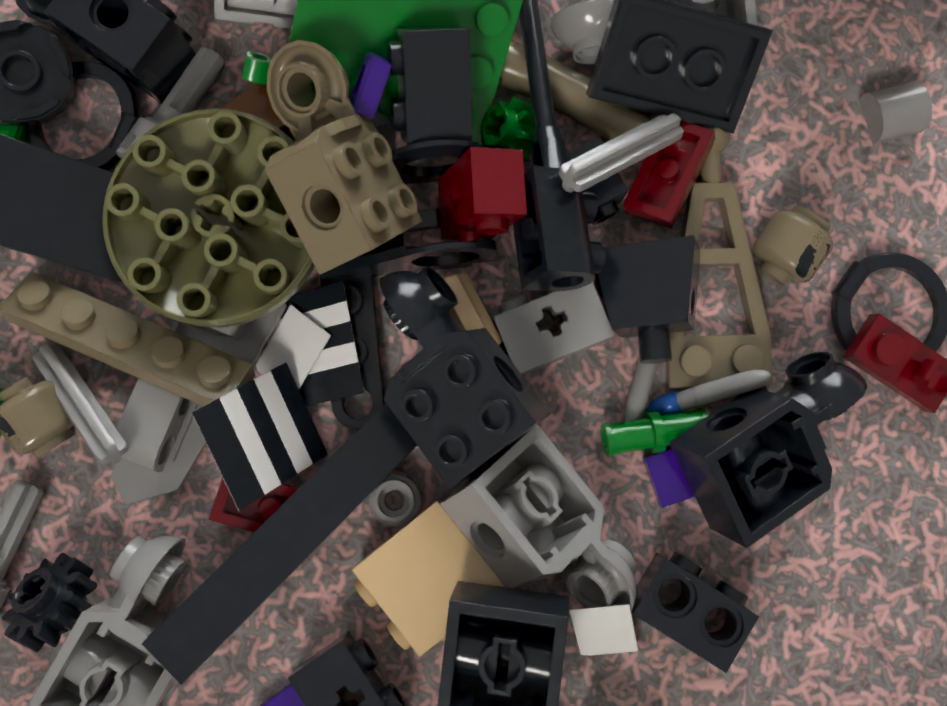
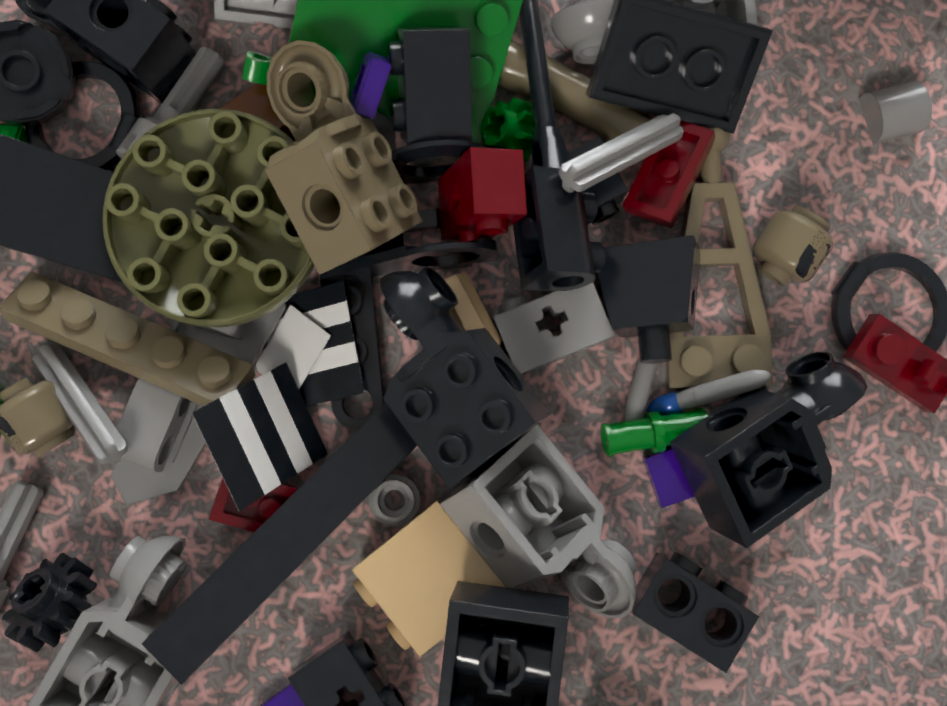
(604, 630): white sticker -> none

